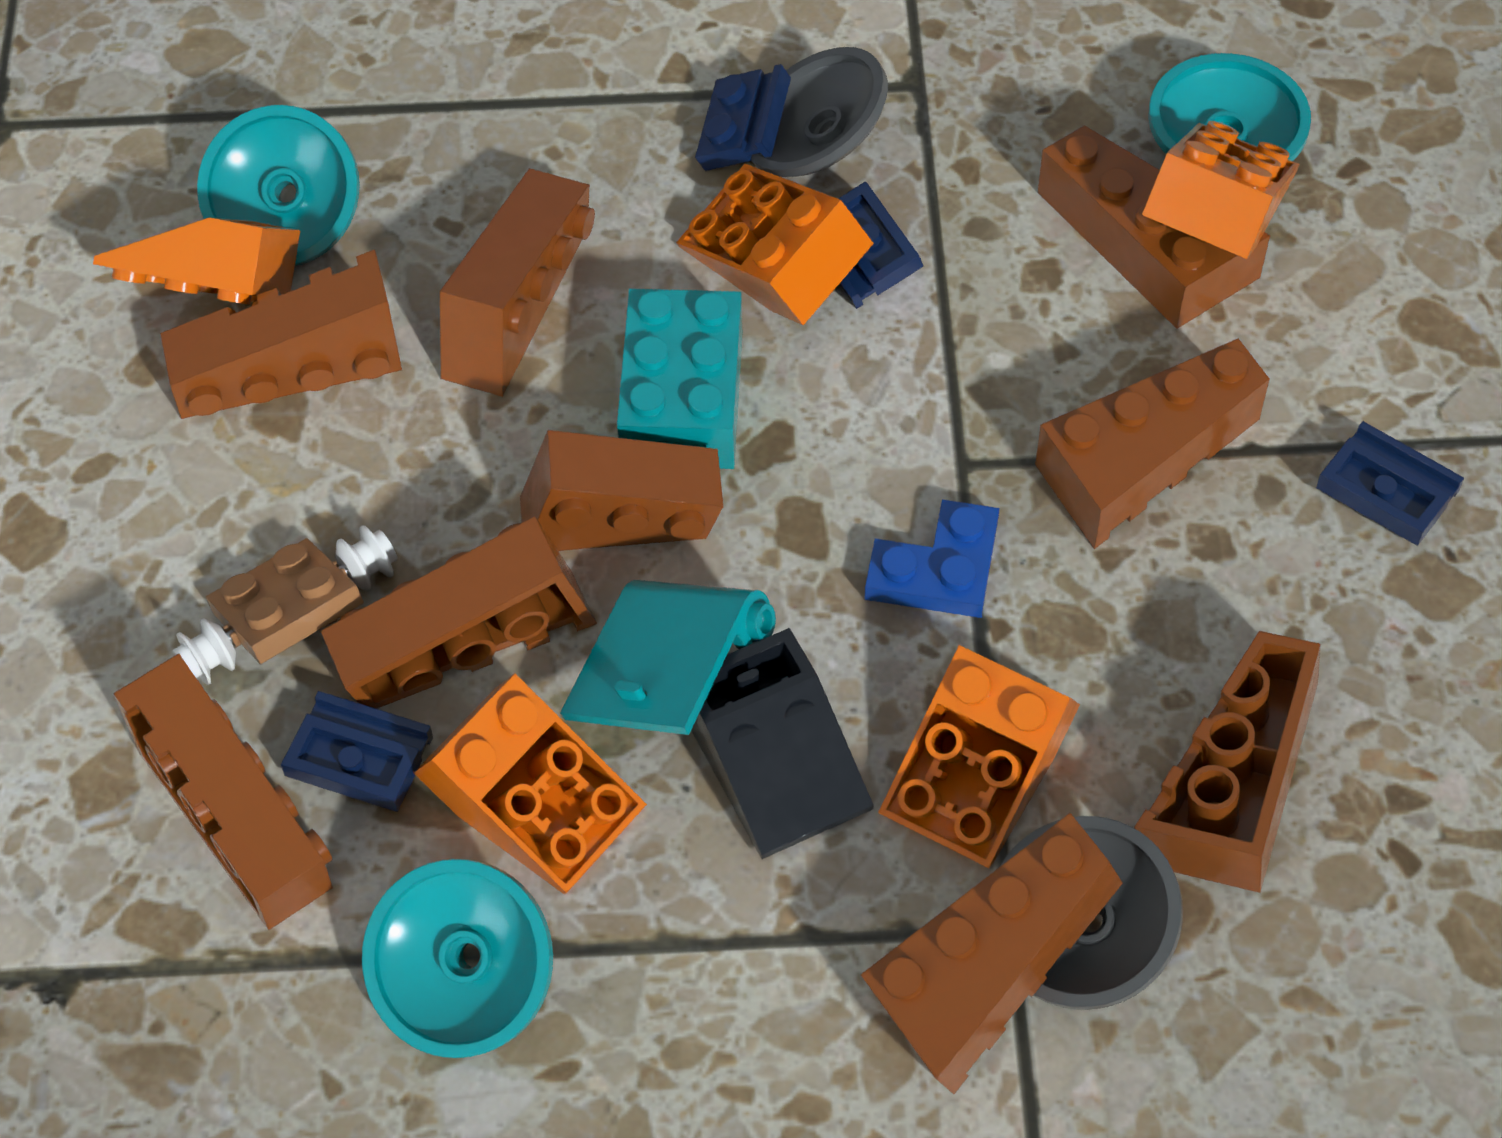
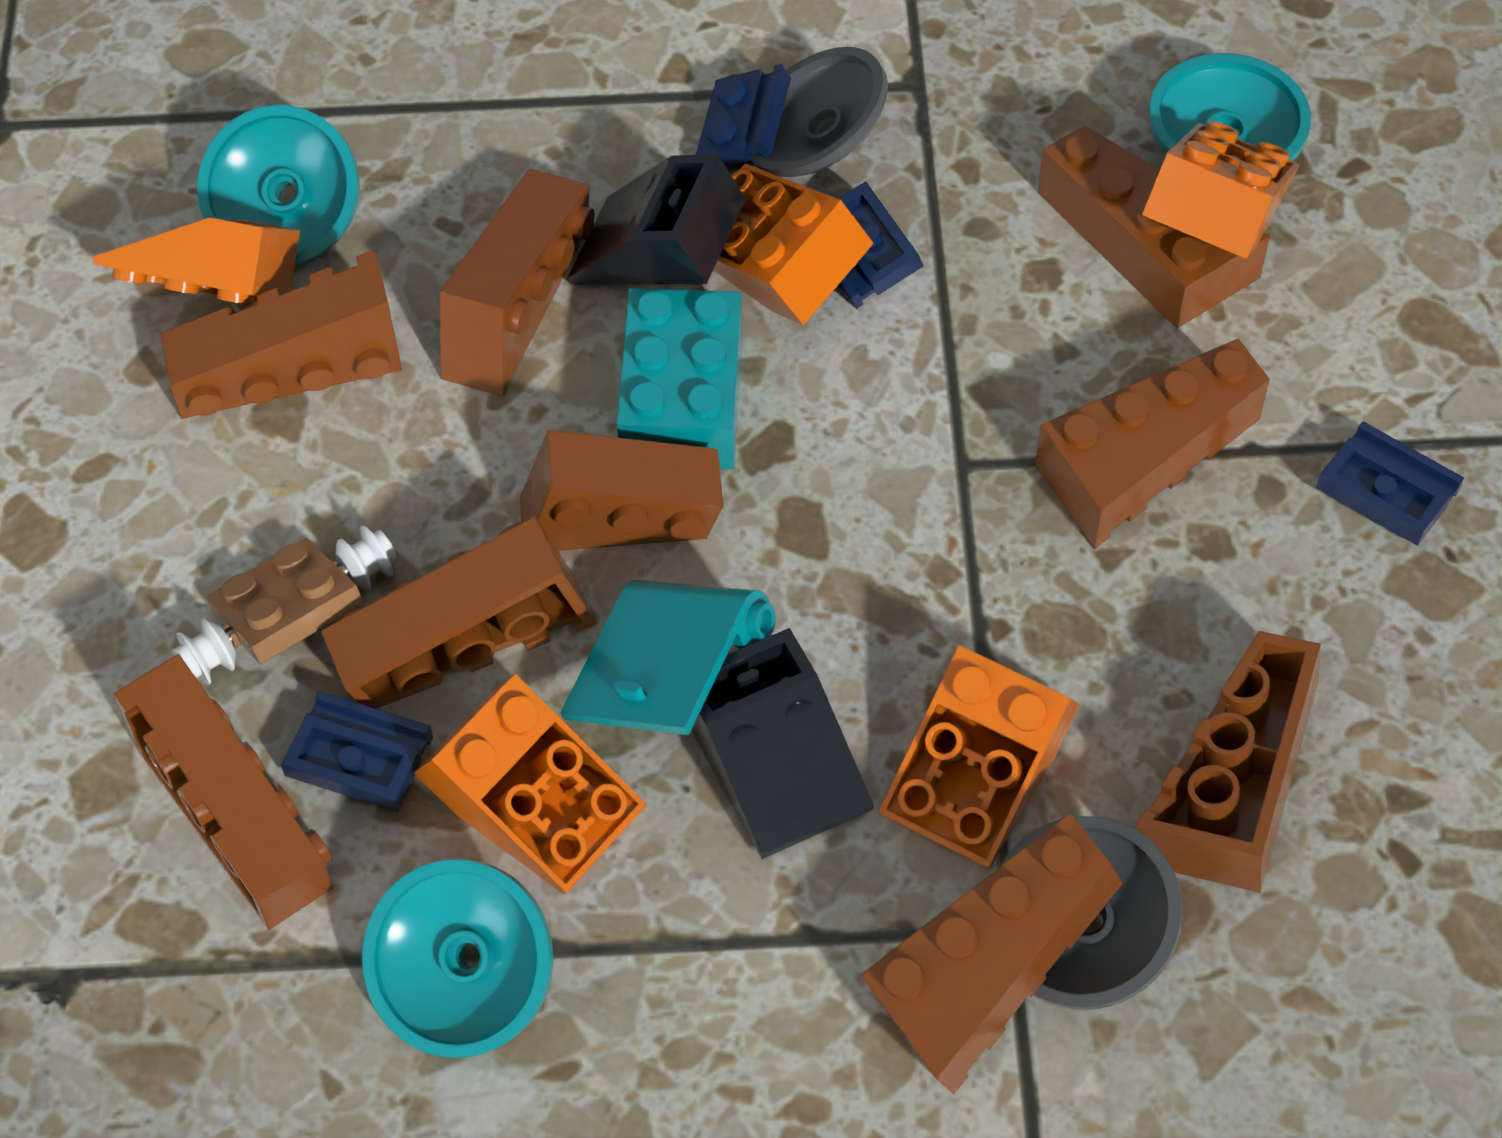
(663, 225): none -> black slope
(940, 577): blue plate -> none

